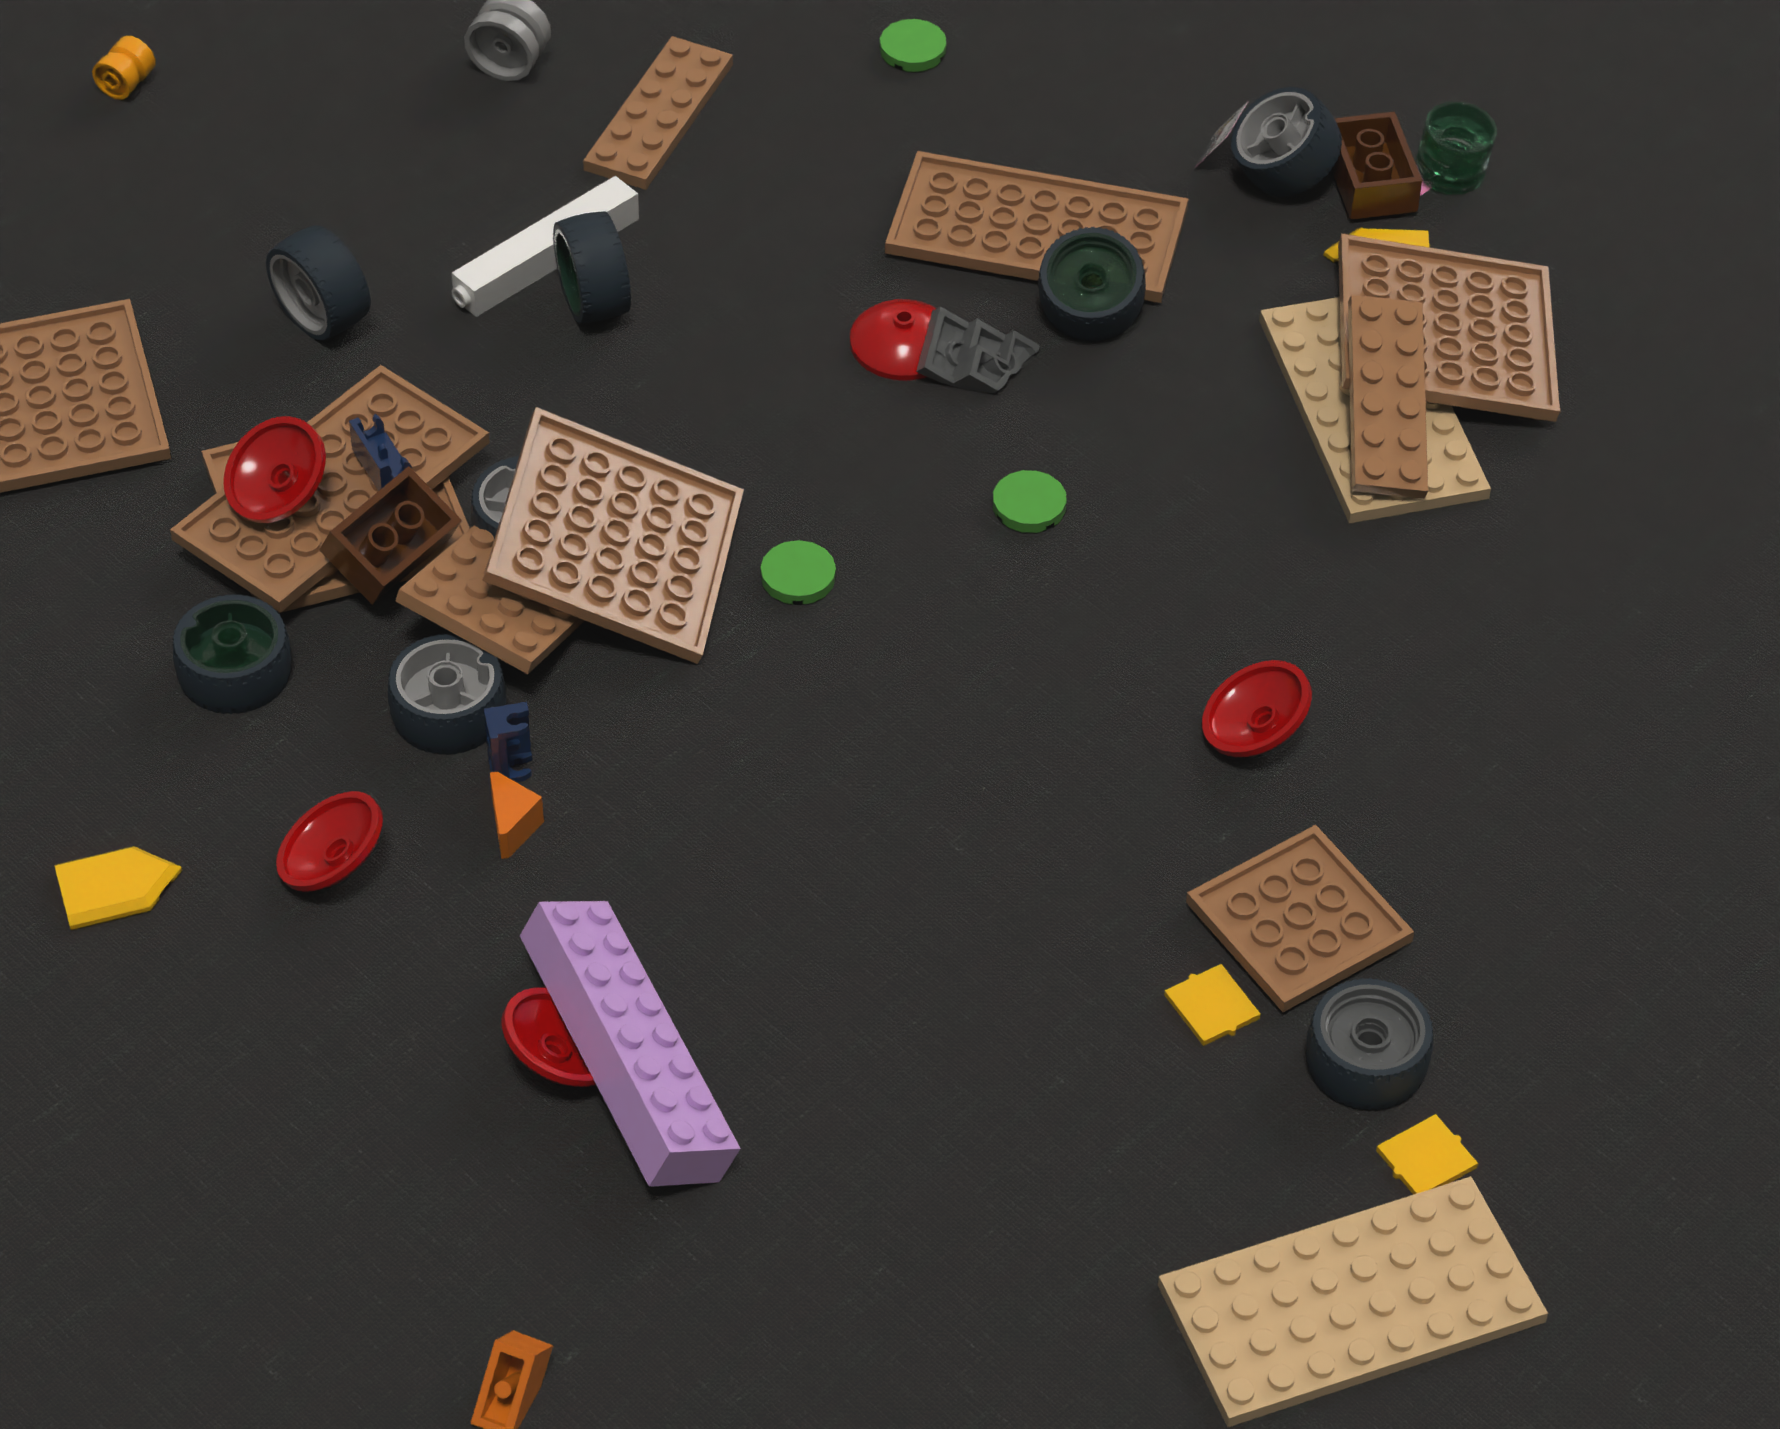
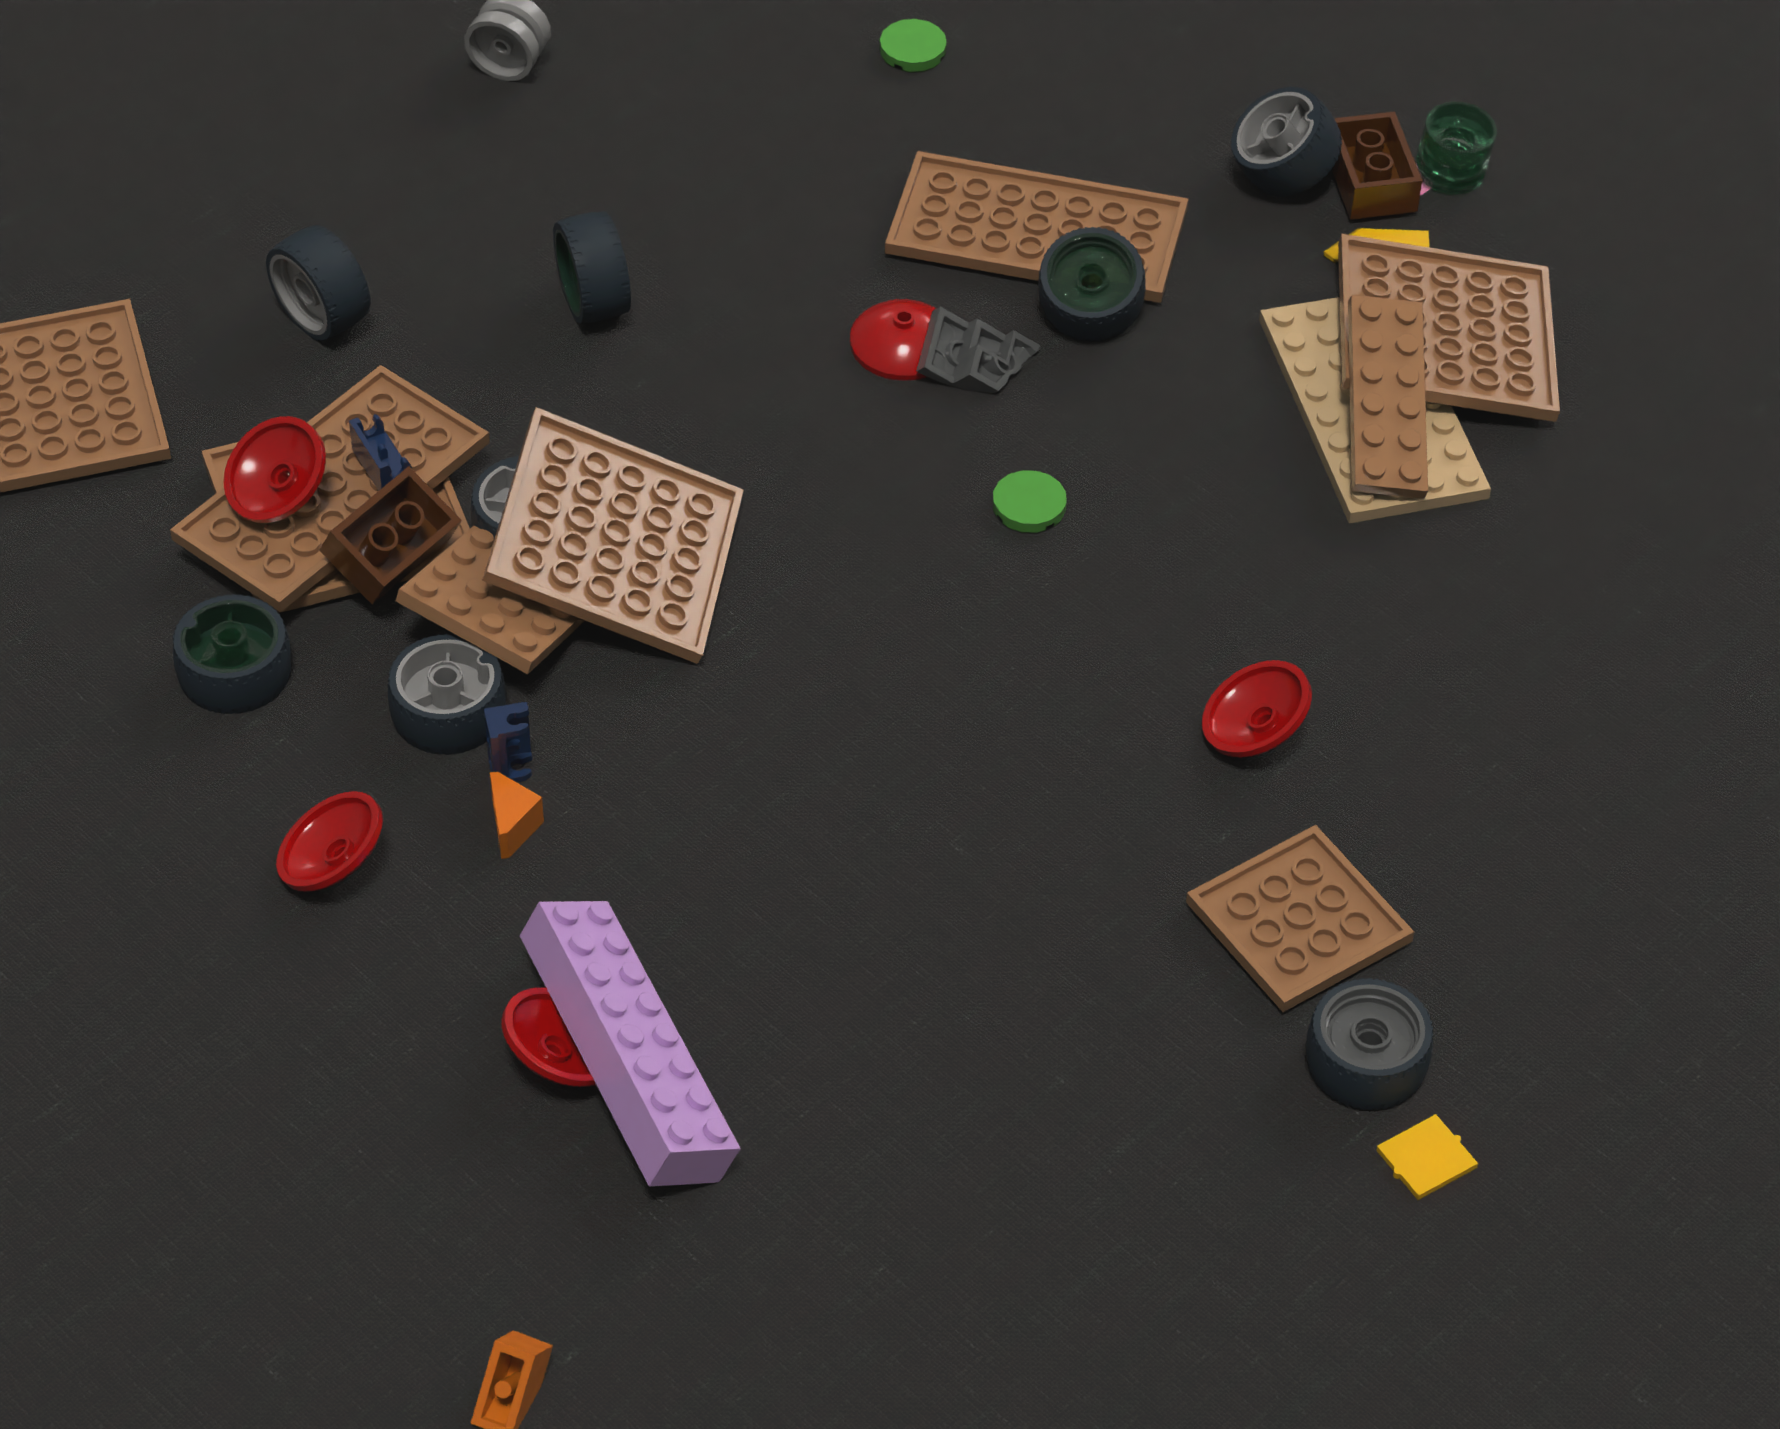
(113, 885): yellow tile -> none
(123, 67): light orange wheel -> none
(531, 252): white brick -> none
(658, 112): medium nougat plate -> none
(798, 572): bright green tile -> none
(1212, 1004): yellow piece -> none
(1221, 134): sticker -> none
(1350, 1300): tan plate -> none

